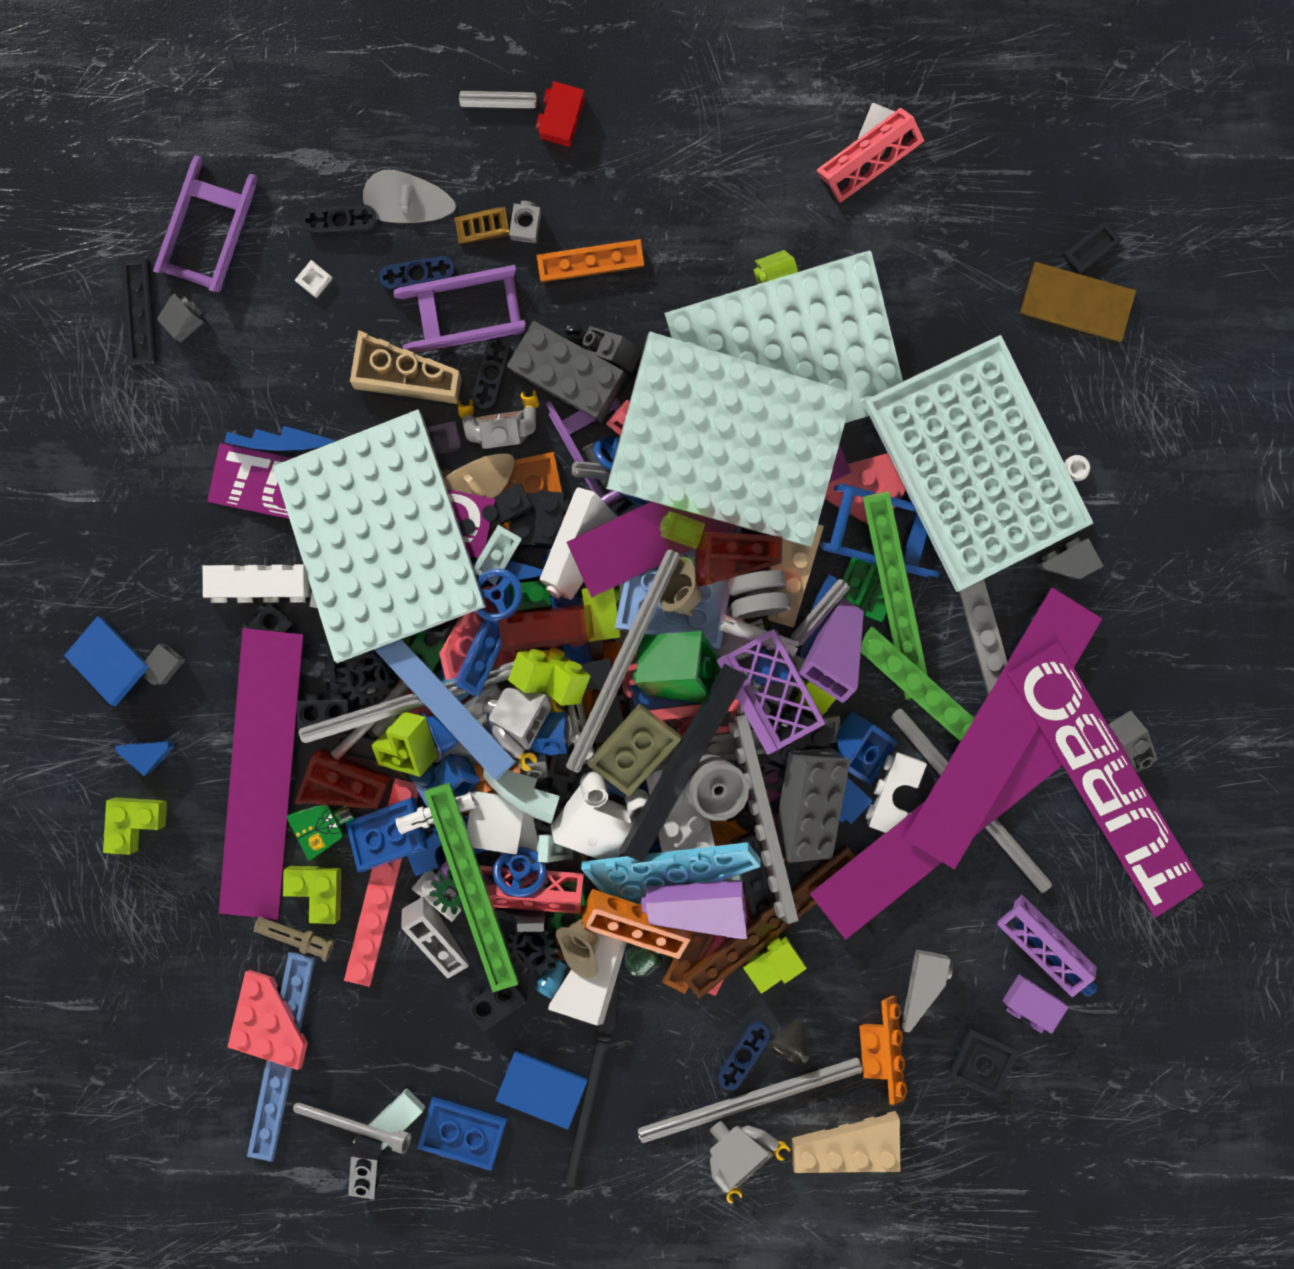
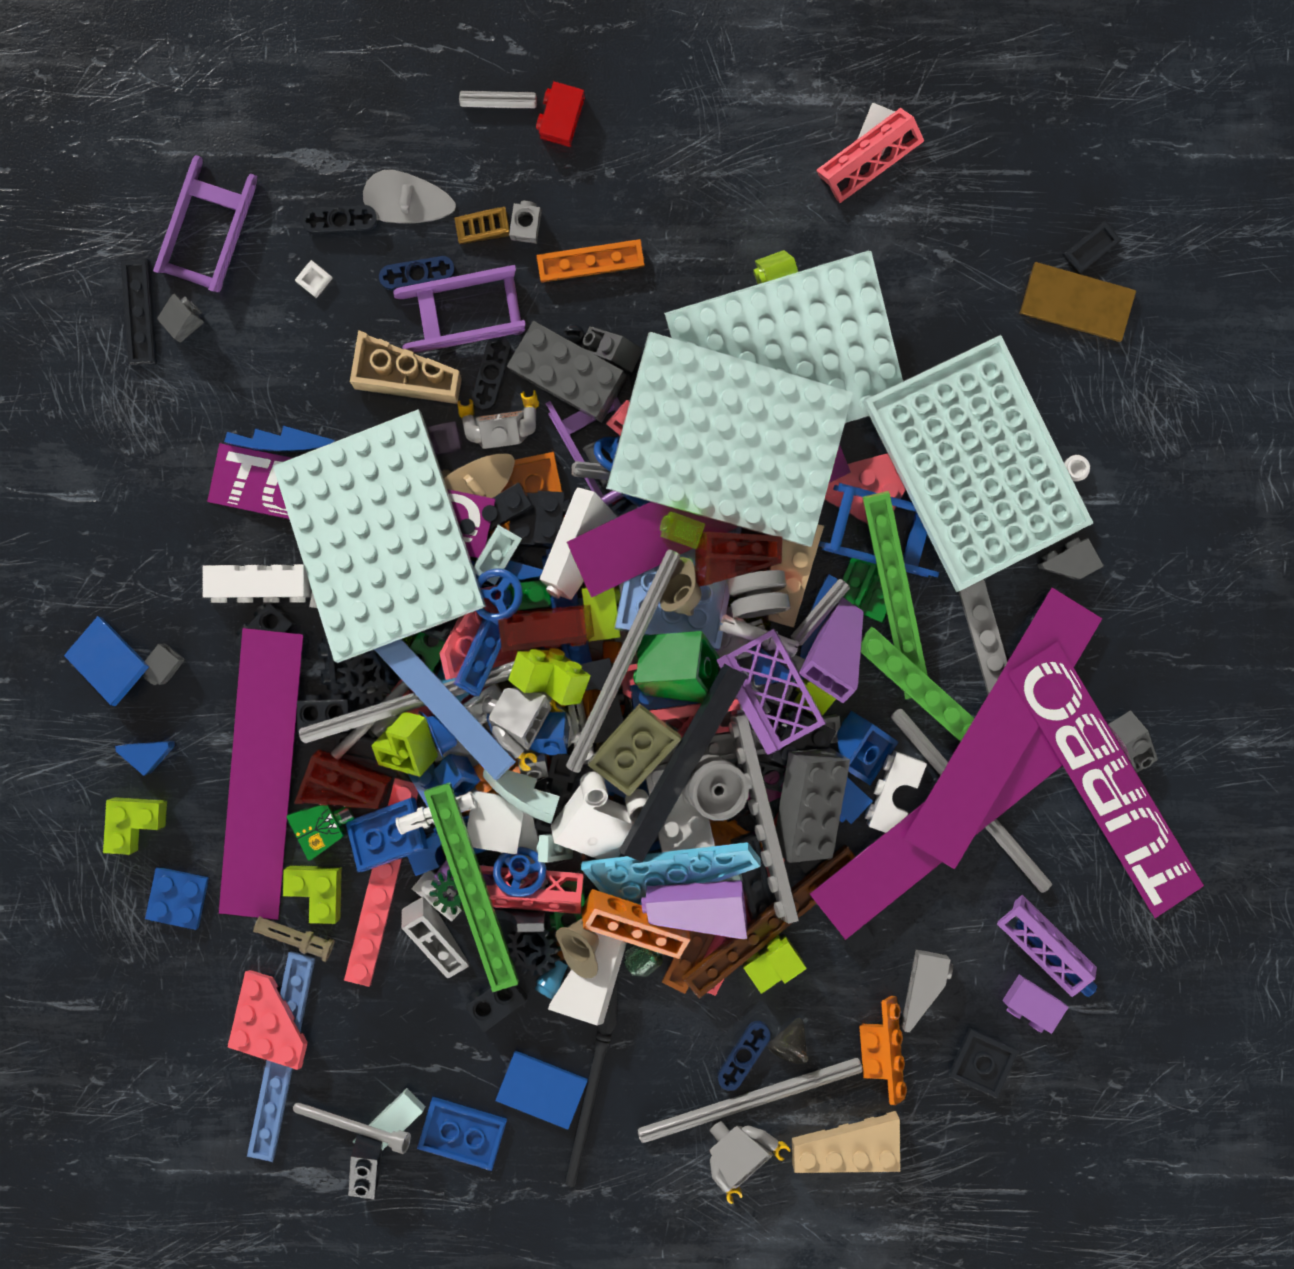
(177, 898): none -> blue plate

